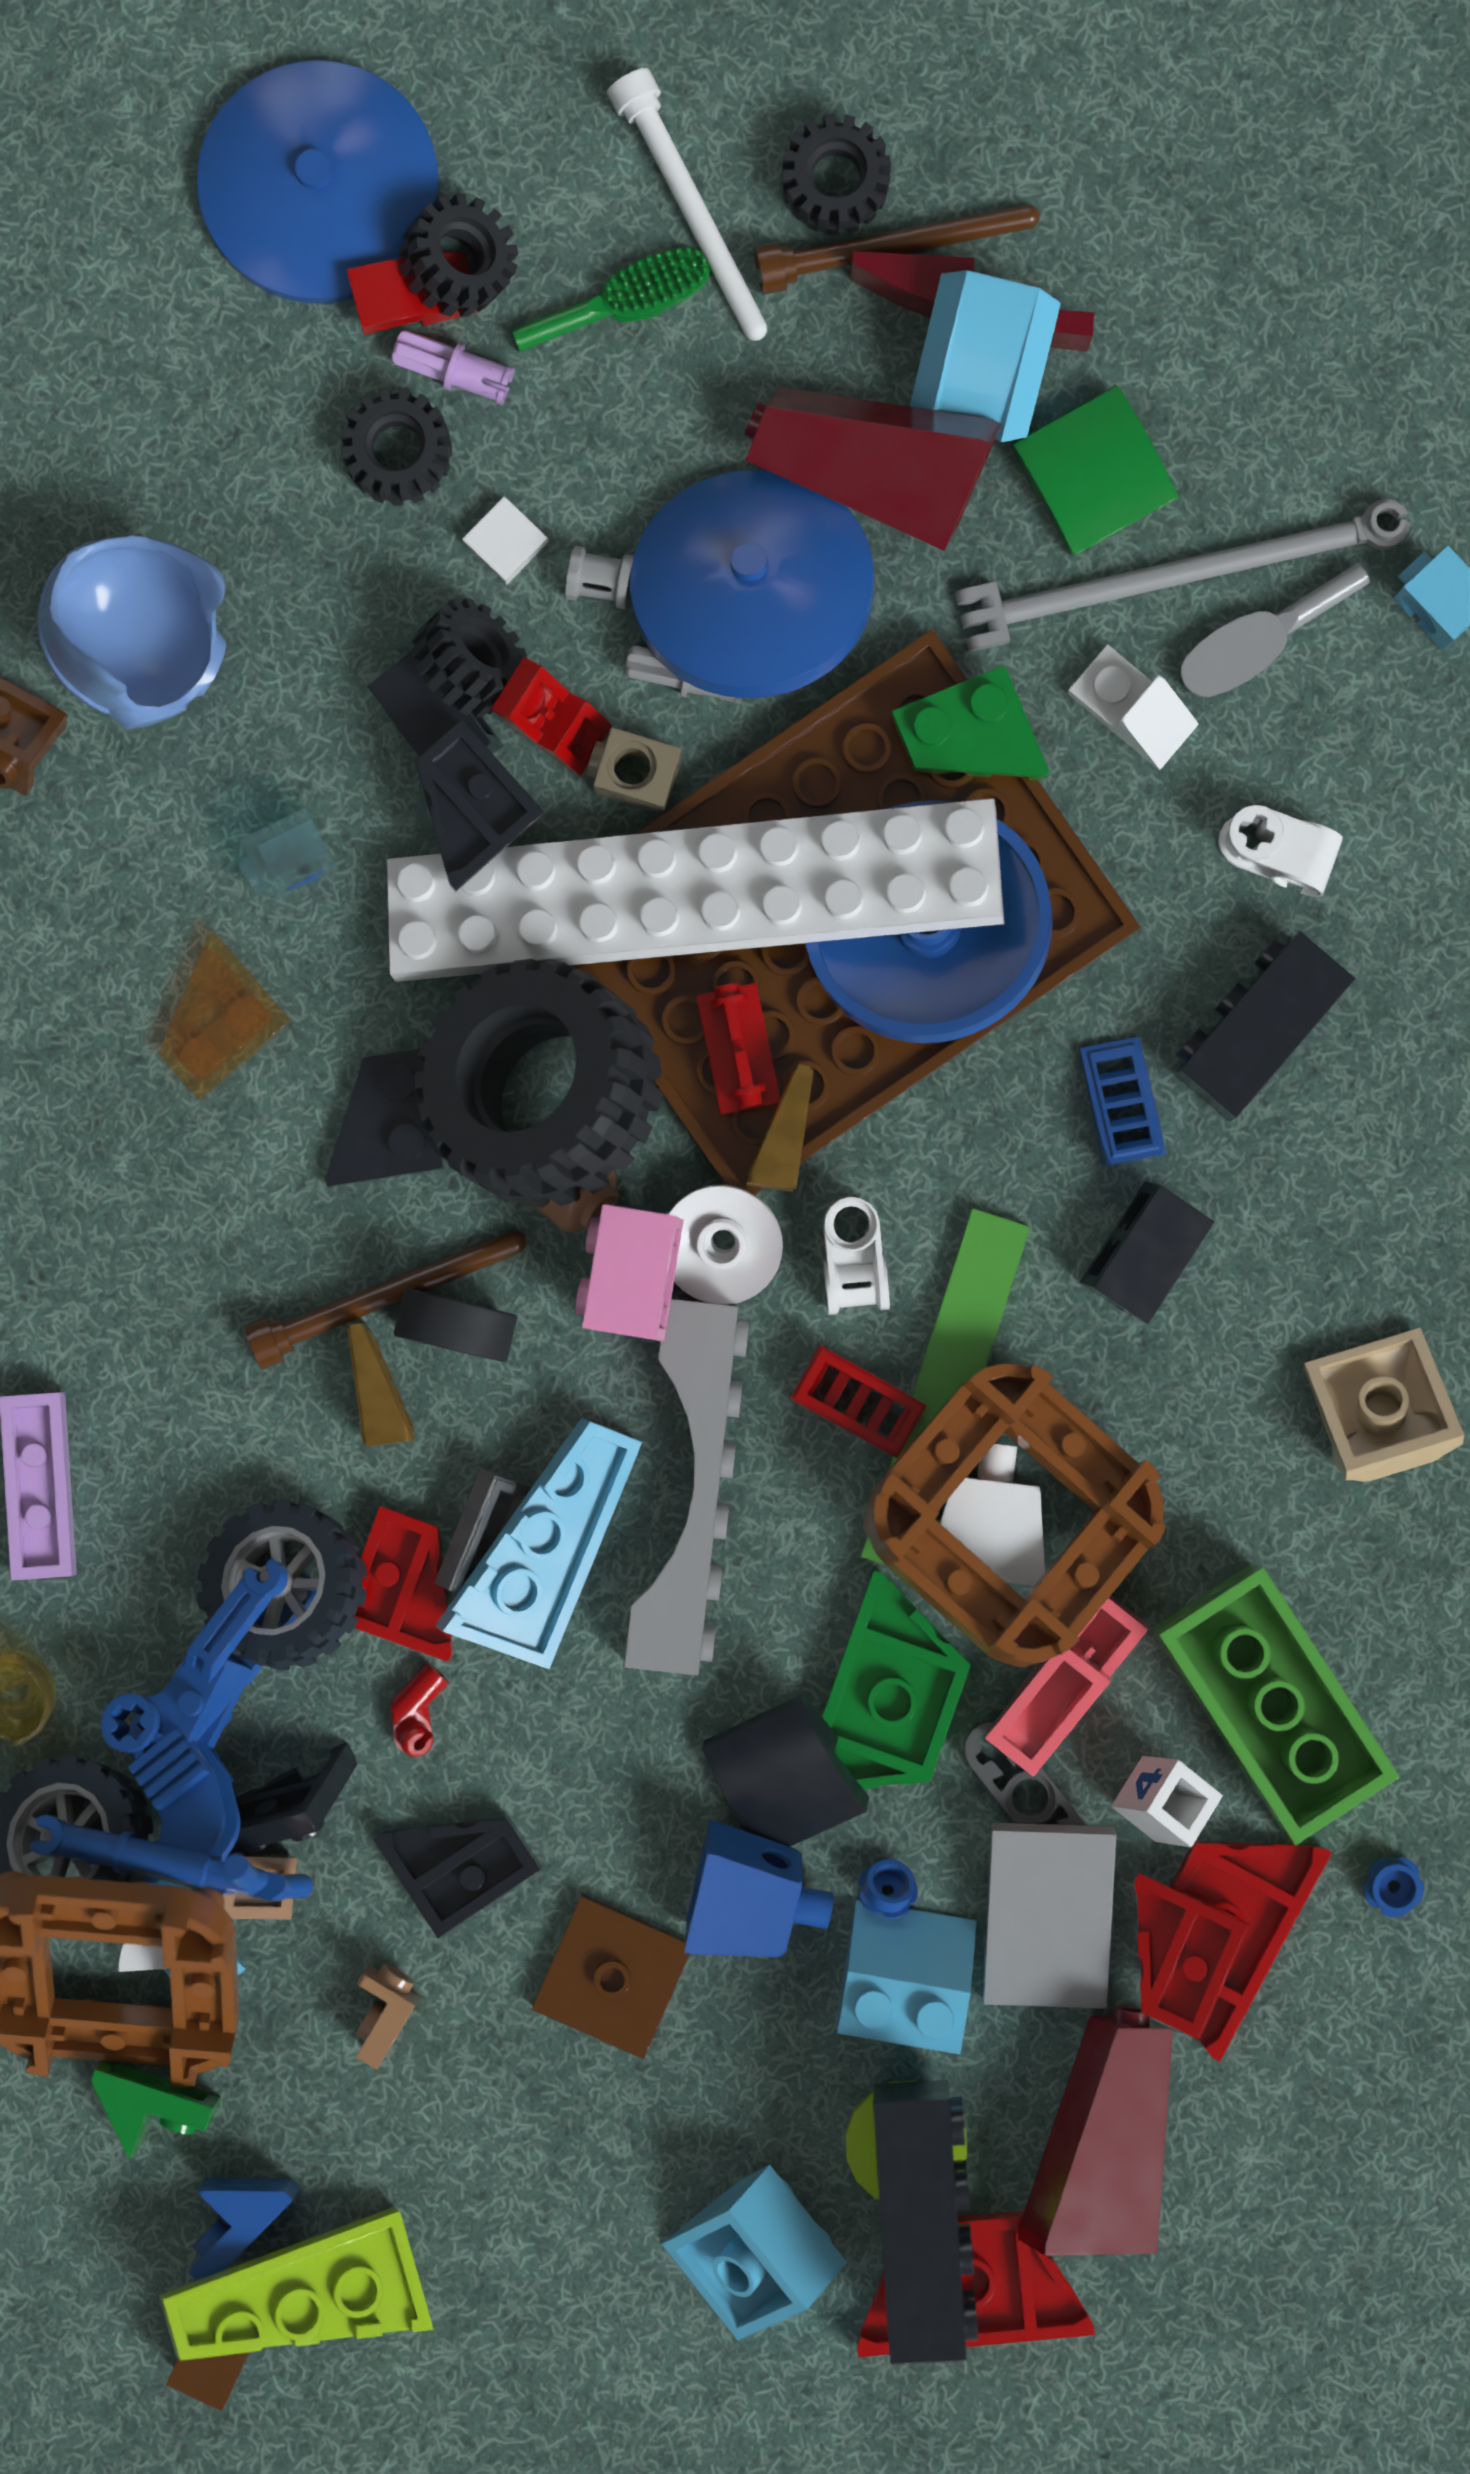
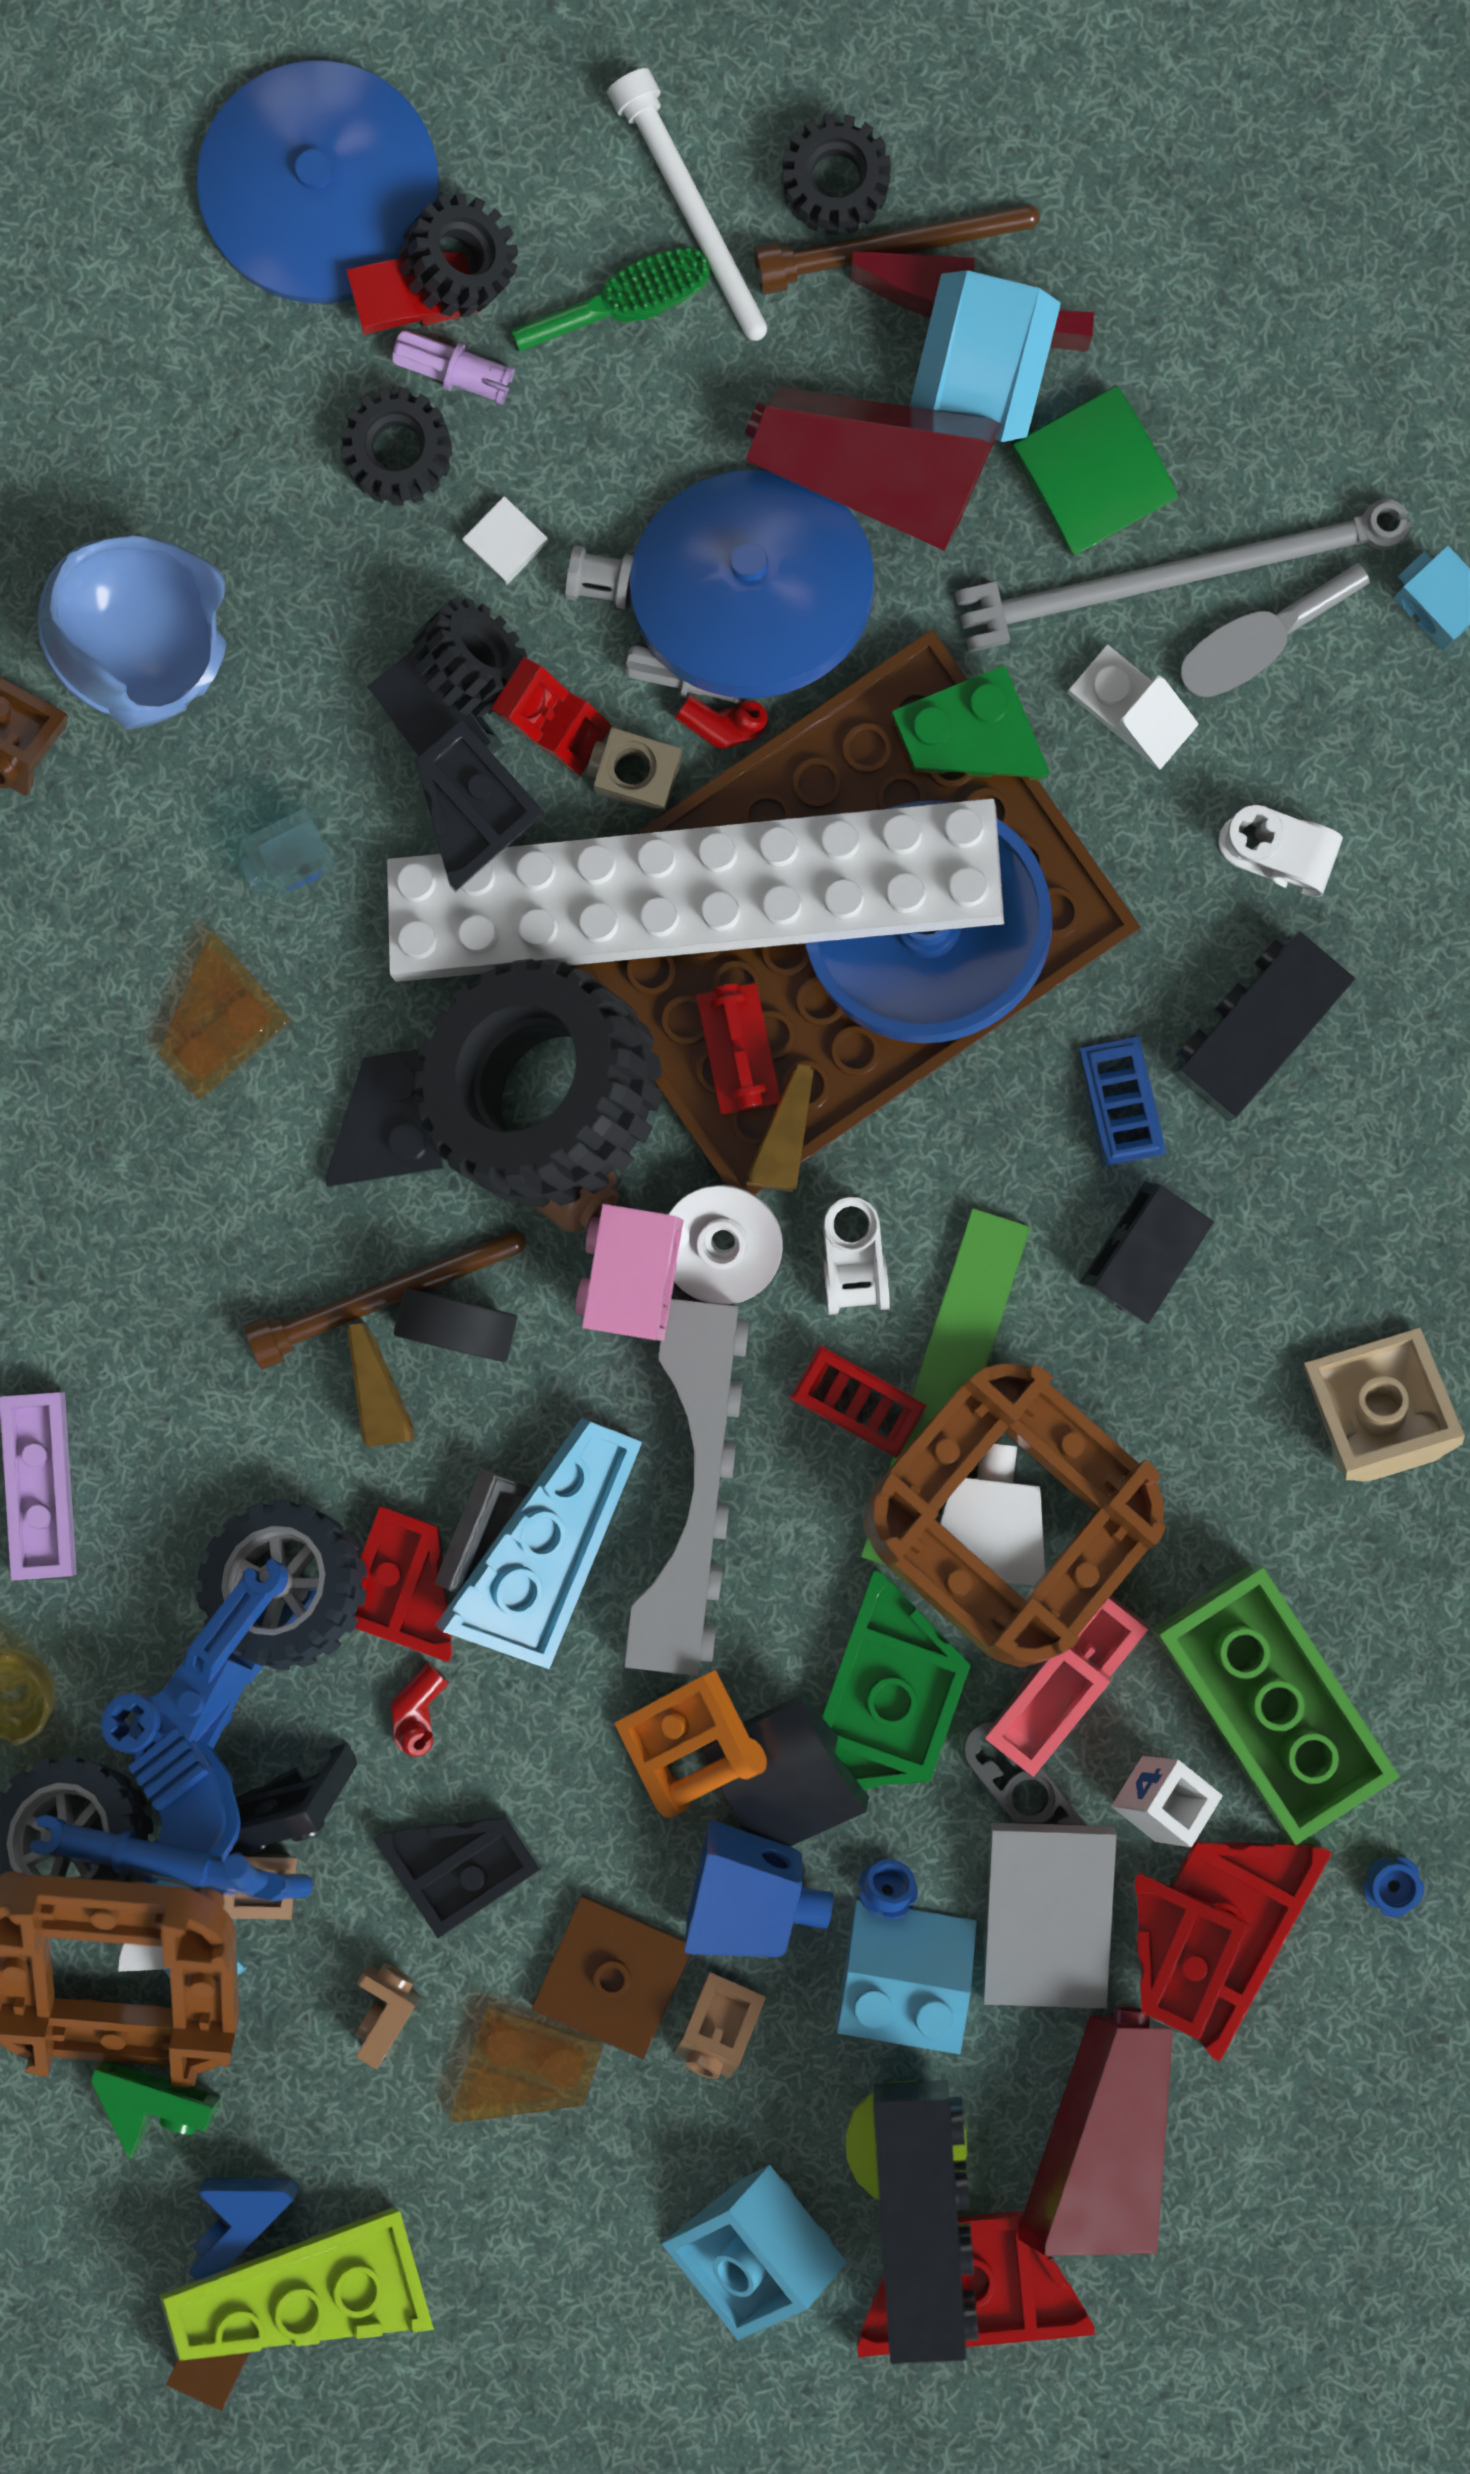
(524, 2068): none -> clear orange wing
(680, 1726): none -> orange plate
(719, 2027): none -> medium nougat bracket
(723, 727): none -> red arm

